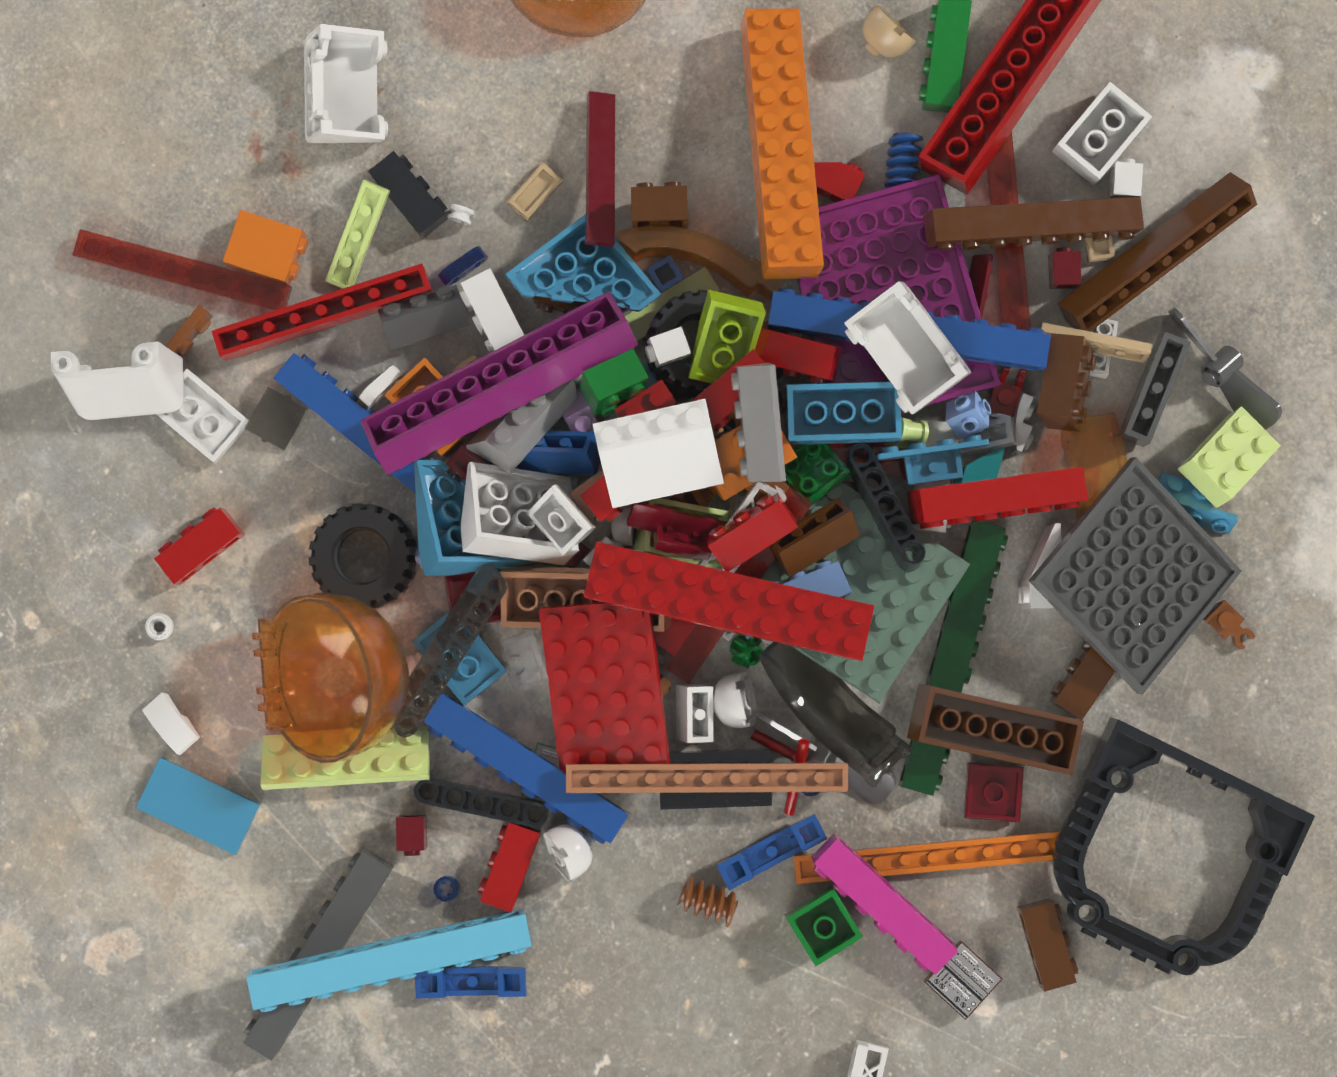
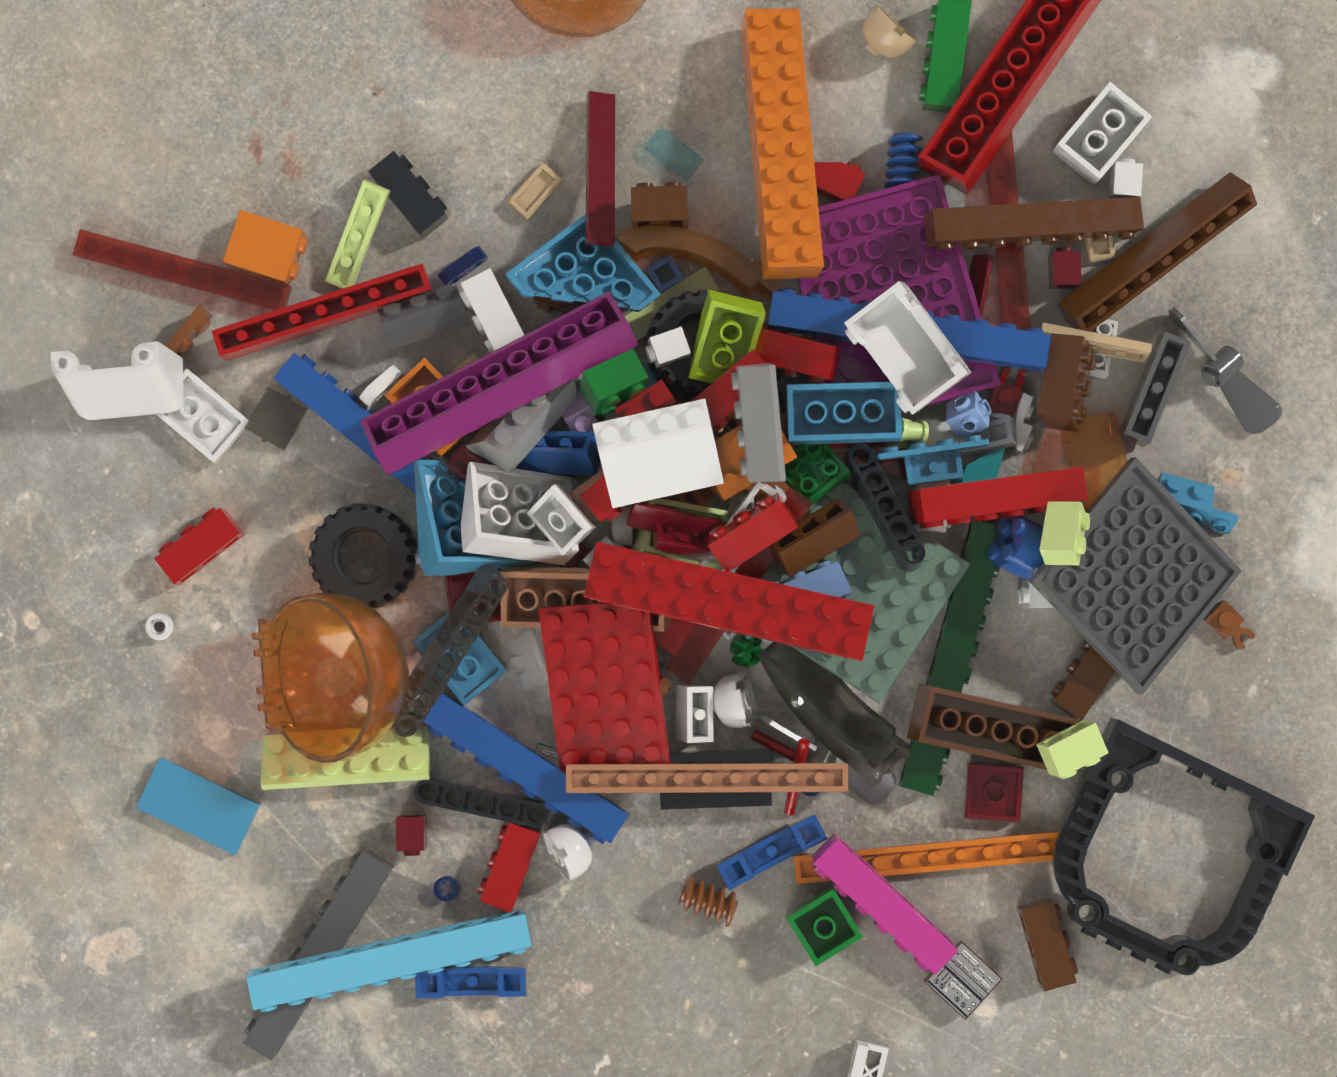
(170, 724): white slope -> none
(343, 85): white windscreen -> none
(460, 214): white bush -> none
(674, 153): none -> clear light blue tile
(1017, 546): none -> blue brick
(1064, 533): none -> yellowish green brick
(1072, 749): none -> yellowish green brick
(1229, 457): yellowish green brick -> none

